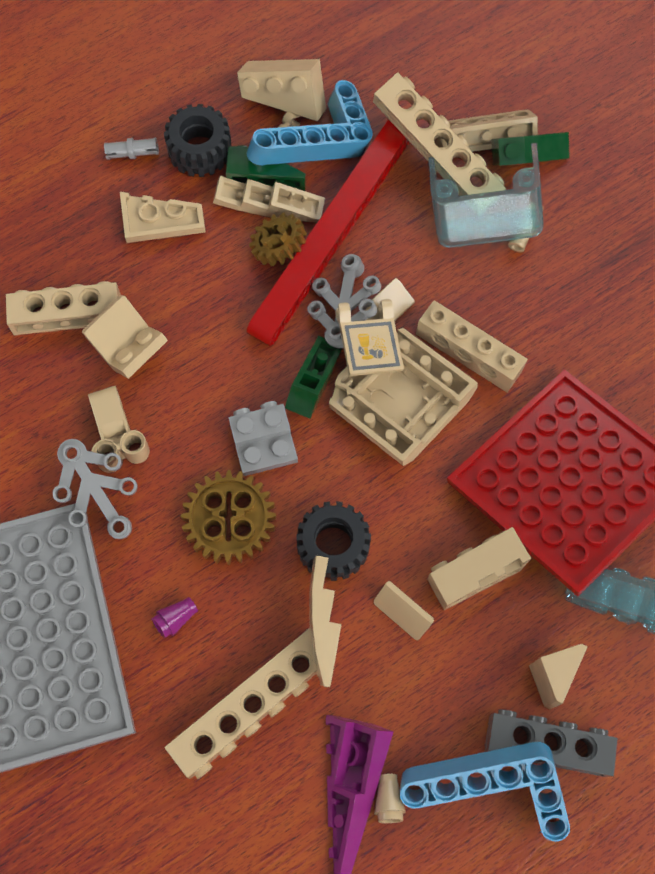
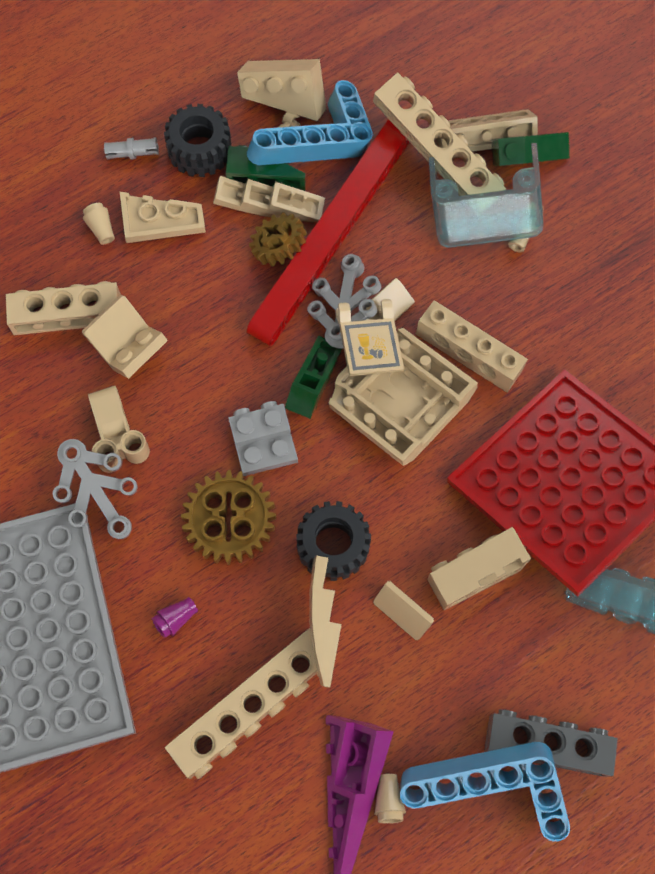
(98, 220): none -> tan cone
(555, 674): tan slope -> none

